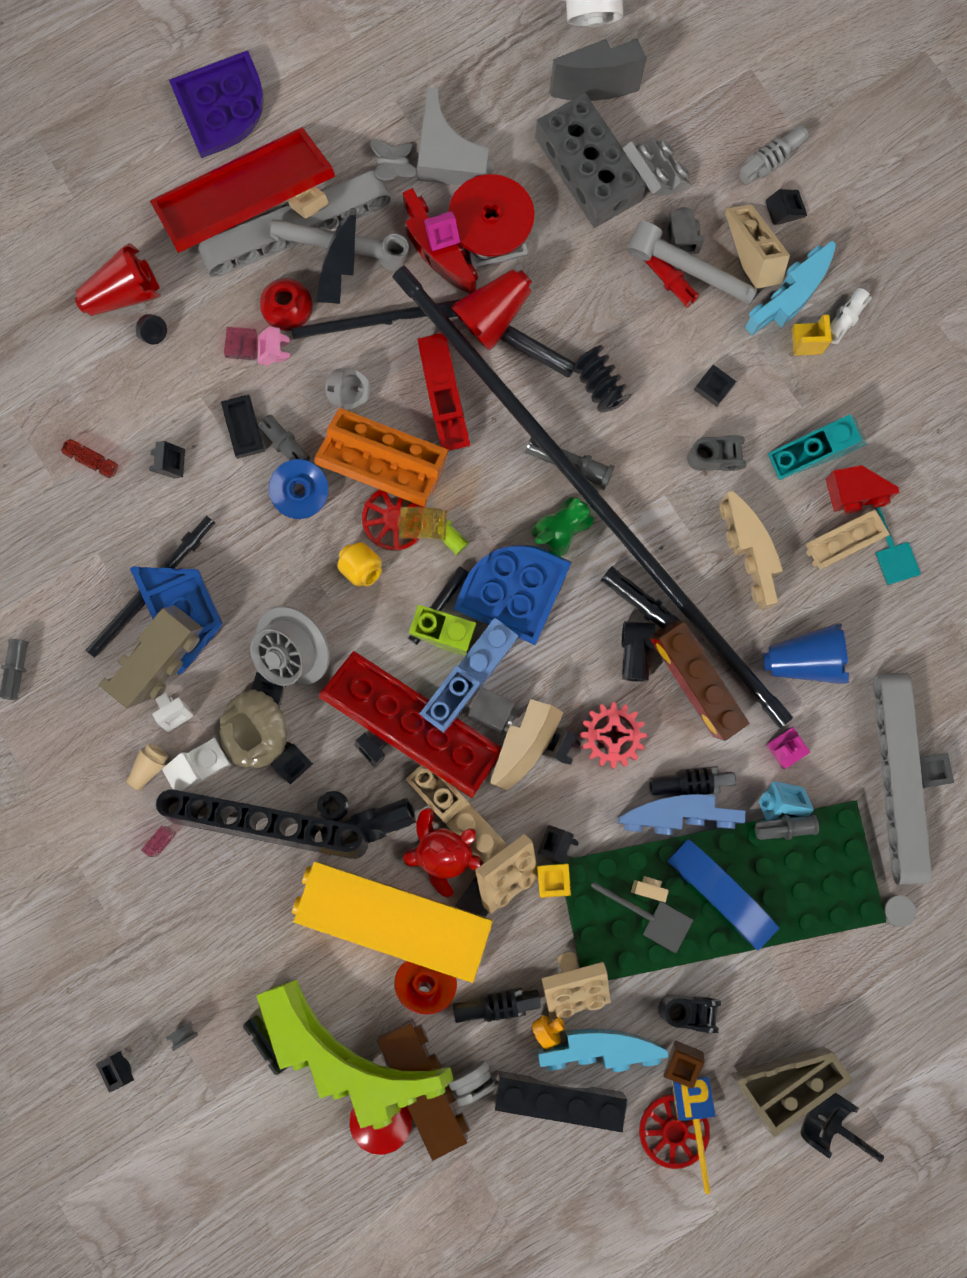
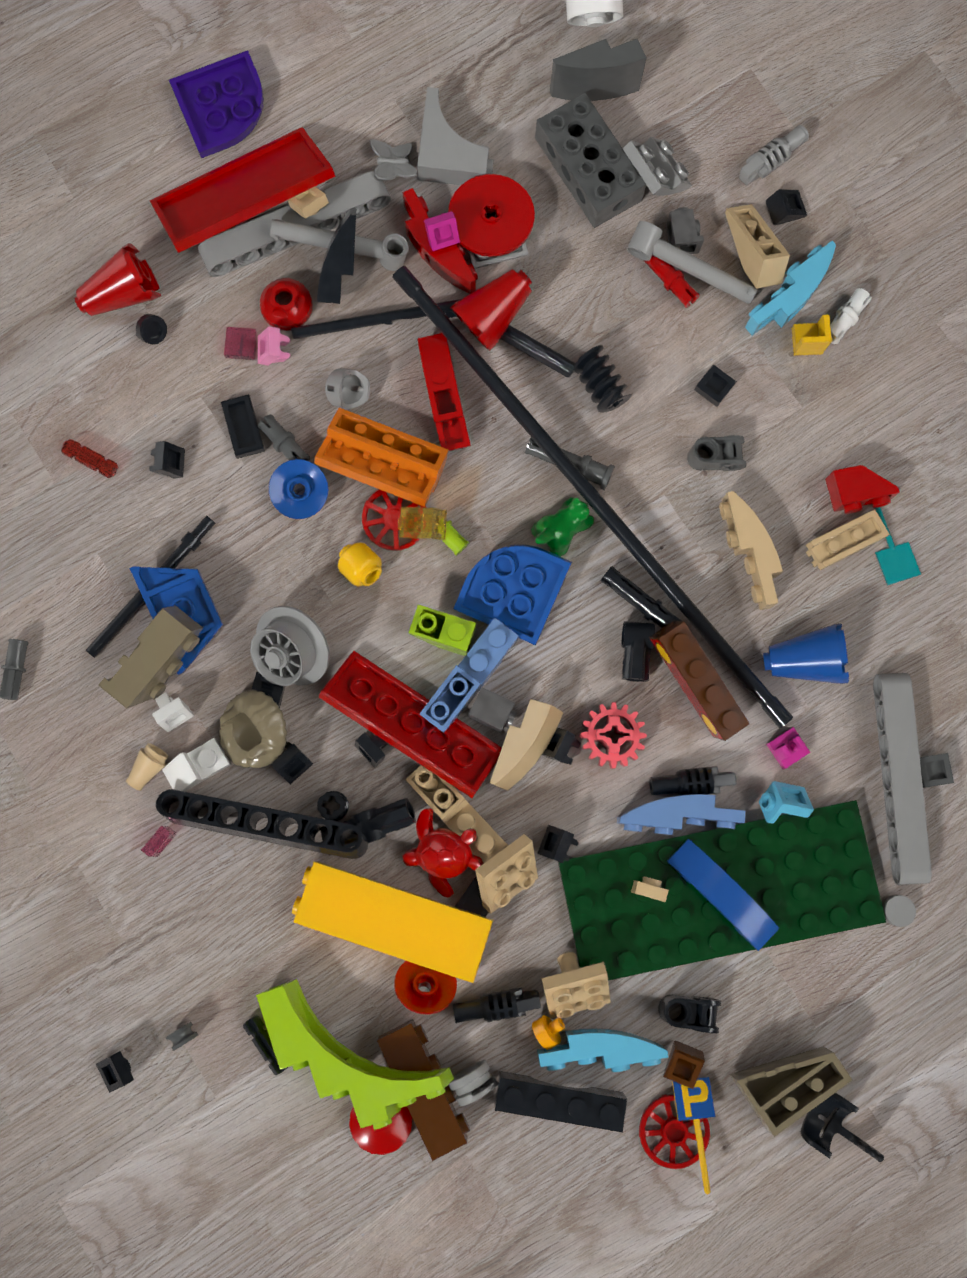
(445, 595): black bar -> none
(553, 880): yellow tile -> none
(665, 925): dark grey piece -> none
(787, 827): dark grey axle -> none
(818, 447): teal slope -> none

